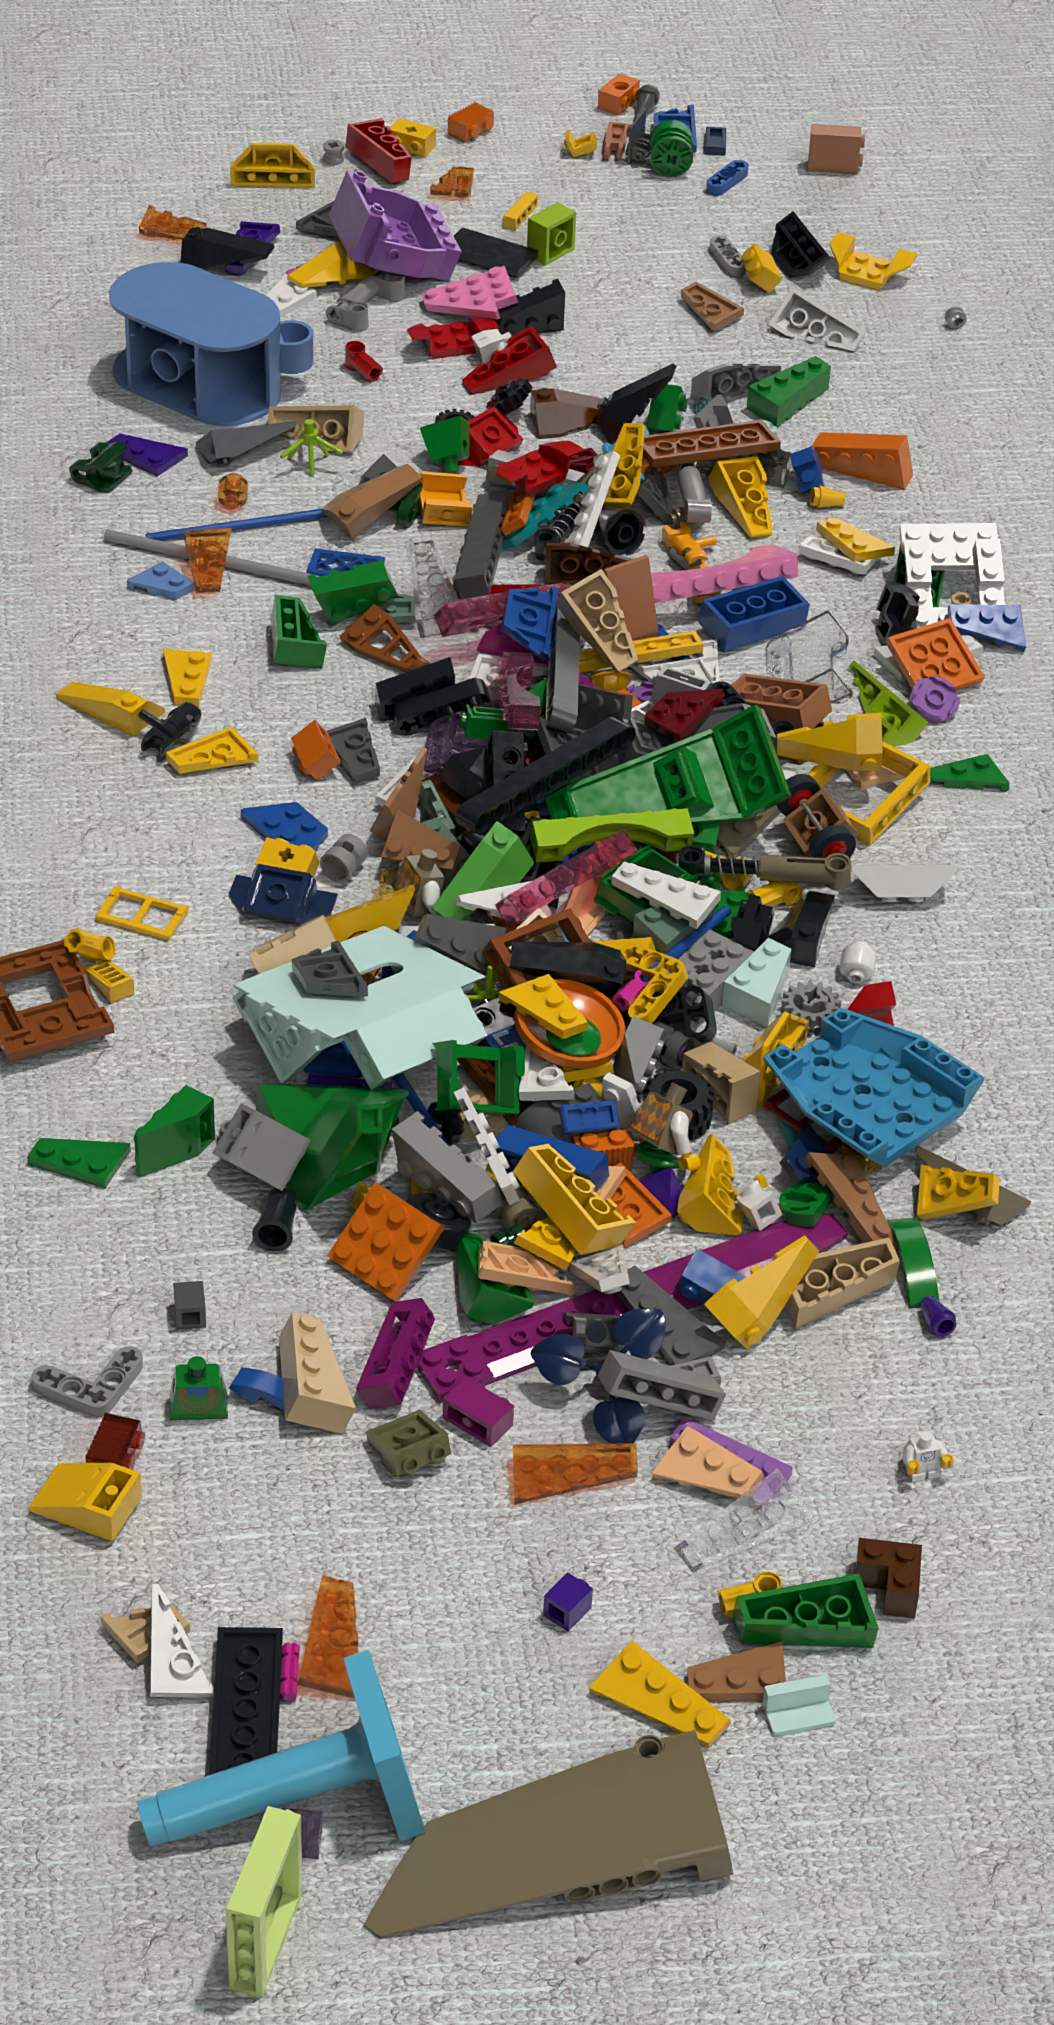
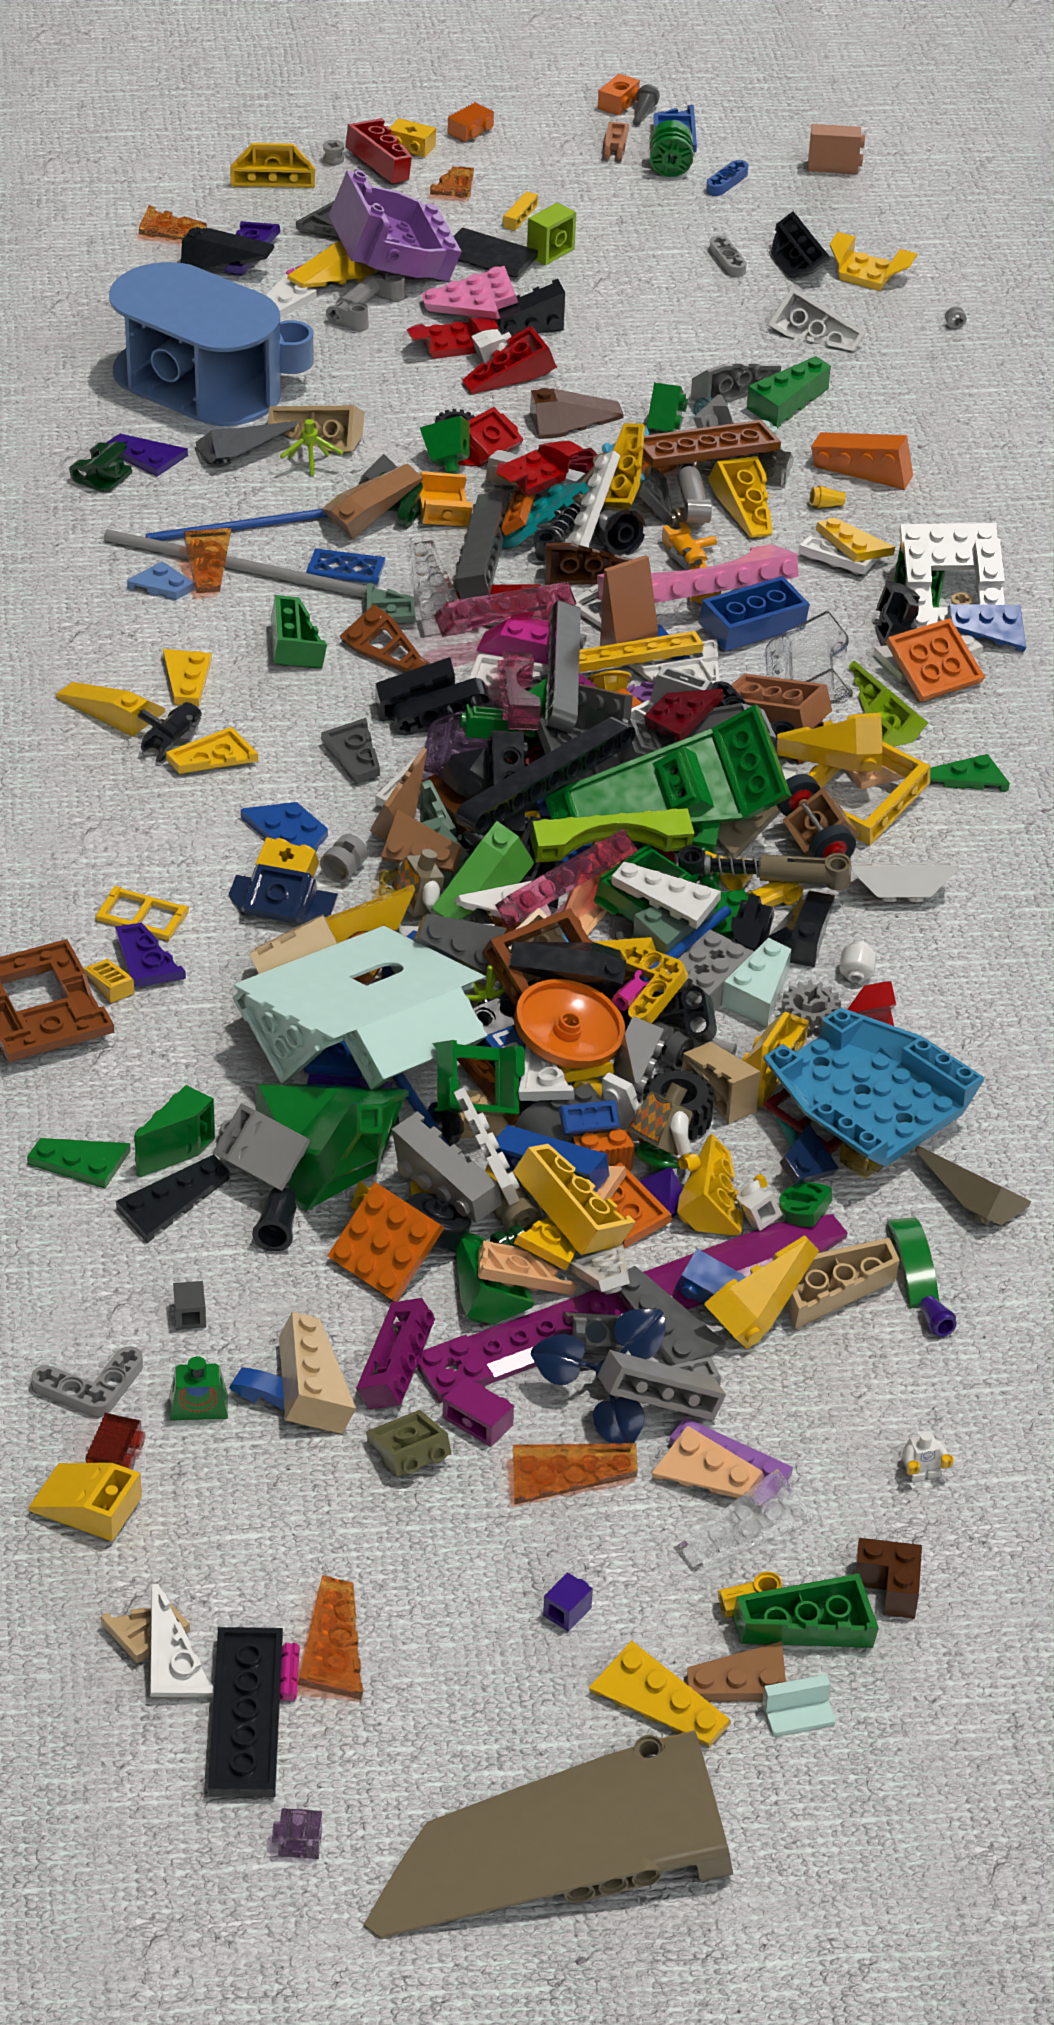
(90, 946): yellow piece -> none
(145, 958): none -> dark purple wing
(165, 1199): none -> black wing
(232, 491): clear orange head -> none
(258, 1908): yellowish green window -> none
(298, 1773): medium azure piece -> none
(314, 750): orange brick -> none
(329, 973): dark grey wing -> none
(352, 591): green wedge -> none
(358, 360): red piece -> none
(510, 396): black gear -> none
(530, 618): blue wing -> none
(547, 1004): yellow wing -> none
(579, 1044): green dish -> none
(581, 145): yellow bracket -> none
(596, 615): tan wedge -> none
(630, 400): black wedge -> none
(638, 140): dark grey hinge -> none
(711, 306): medium nougat wing -> none
(715, 141): dark blue tile -> none
(761, 268): yellow brick -> none
(807, 468): blue brick -> none
(851, 1194): medium nougat wing -> none
(934, 699): medium lavender tile -> none
(952, 1192): yellow wing -> none

